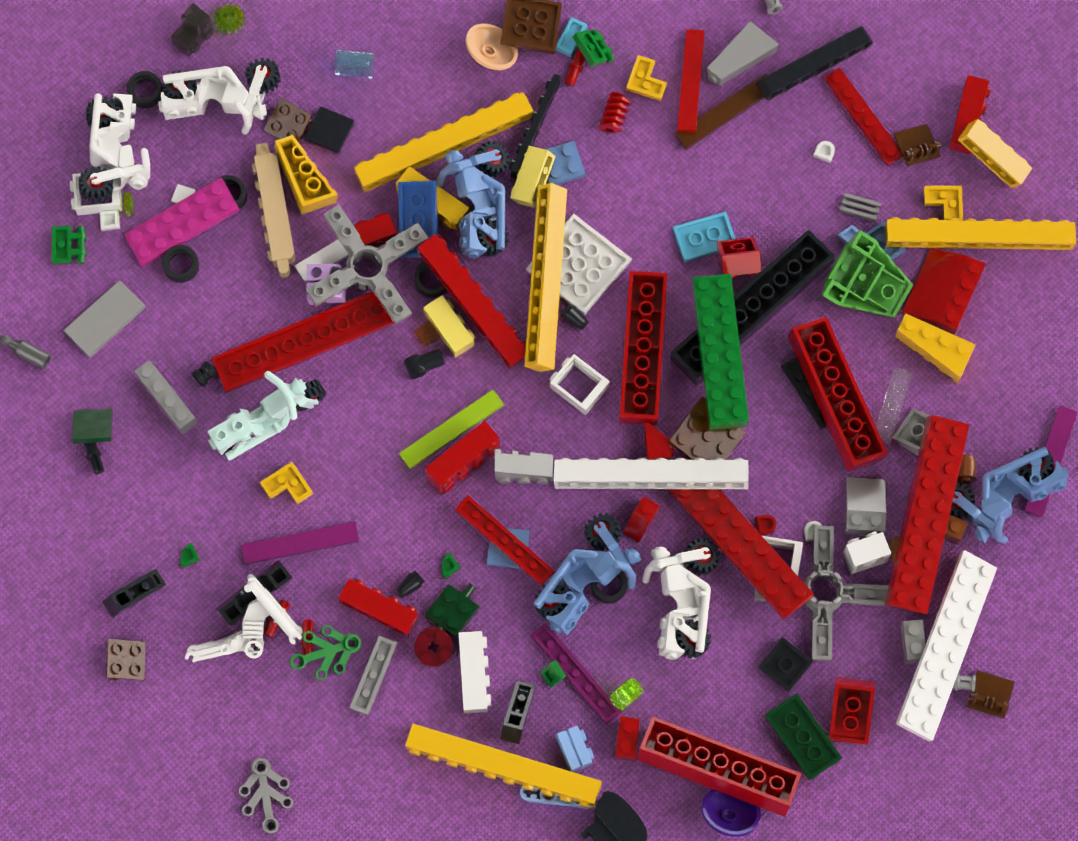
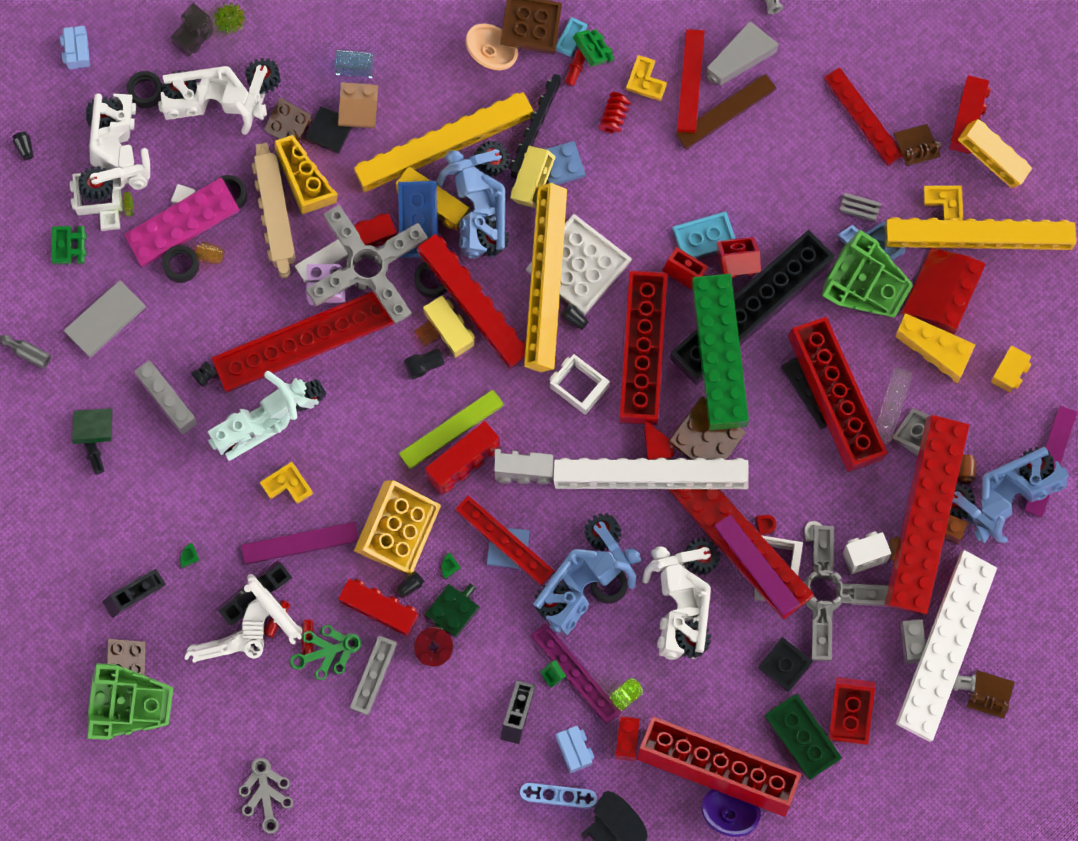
(23, 145): none -> black cone
(76, 47): none -> light blue brick
(125, 702): none -> bright green wedge
(210, 253): none -> clear yellow brick
(358, 105): none -> medium nougat slope
(397, 527): none -> yellow slope
(473, 672): white brick -> none
(503, 765): yellow brick -> none
(641, 519): red slope -> none
(684, 267): none -> red brick
(757, 565): none -> magenta tile
(814, 63): black beam -> none
(824, 151): white tile -> none
(865, 506): light grey slope -> none
(1011, 368): none -> yellow brick

